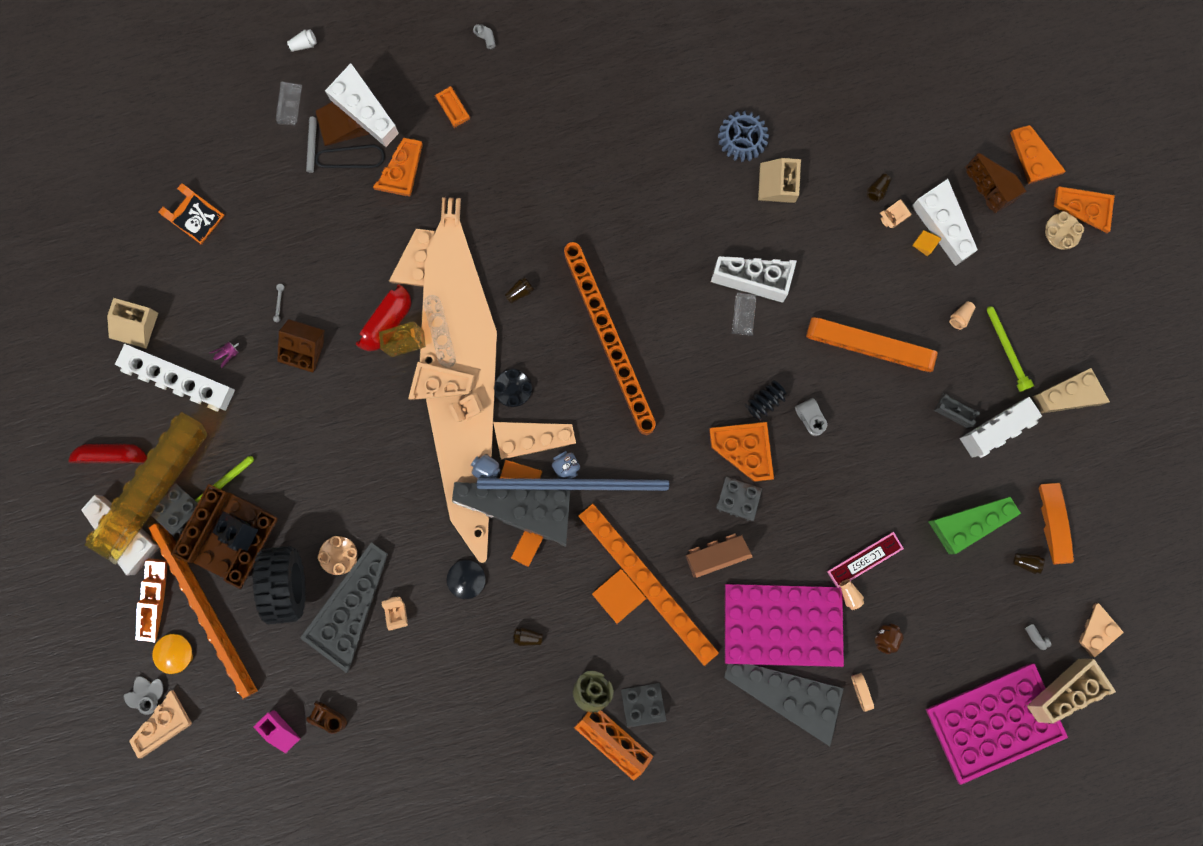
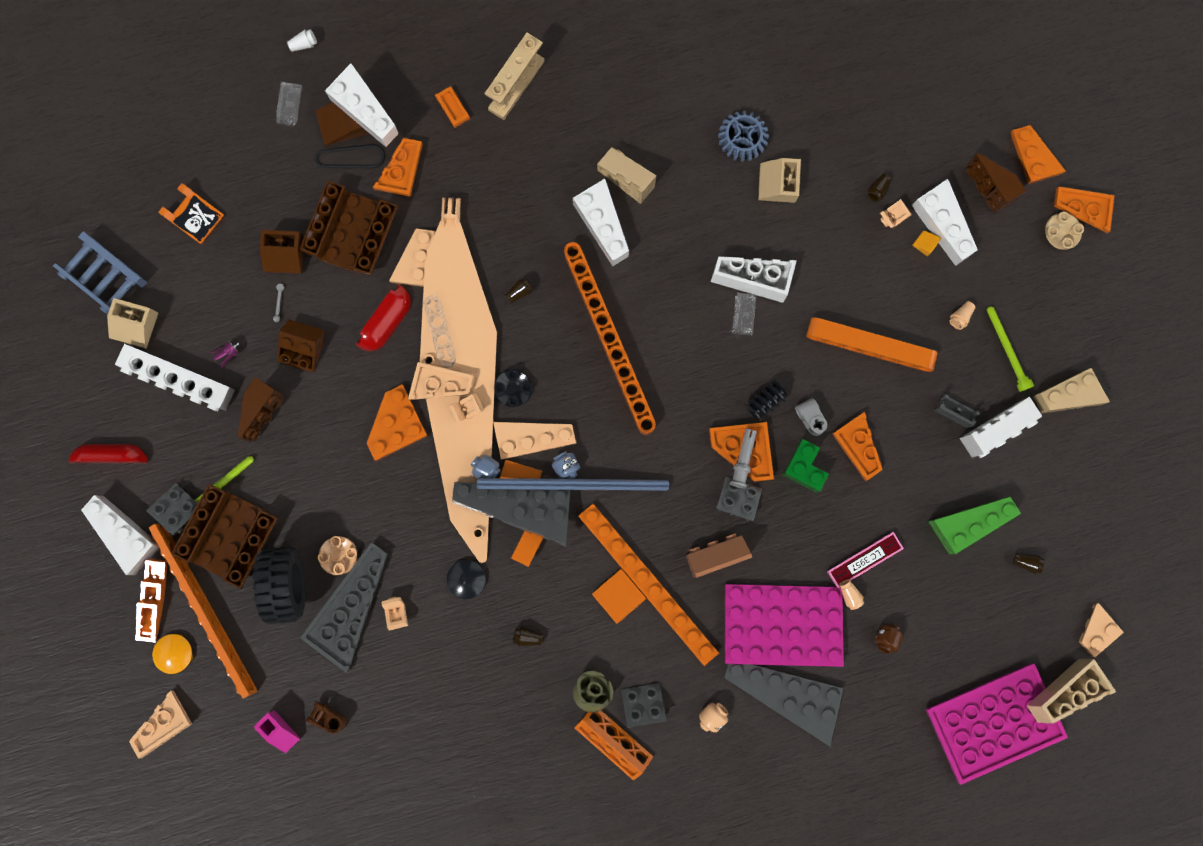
(102, 257): none -> sand blue fence
(143, 692): light grey plate -> none
(146, 488): clear yellow brick -> none
(234, 532): black brick -> none
(257, 407): none -> reddish brown slope
(281, 251): none -> reddish brown slope
(311, 144): light grey bar -> none
(348, 229): none -> reddish brown slope
(395, 424): none -> orange plate
(402, 339): clear yellow brick -> none
(486, 34): light grey arm -> none
(515, 76): none -> tan fence
(600, 217): none -> white wedge
(627, 174): none -> tan wedge
(713, 717): none -> light nougat head
(742, 467): none -> light grey pin
(800, 467): none -> green brick
(859, 447): none -> orange wing
(862, 692): light nougat beam -> none
(1036, 637): light grey arm -> none
(1057, 524): orange slope -> none

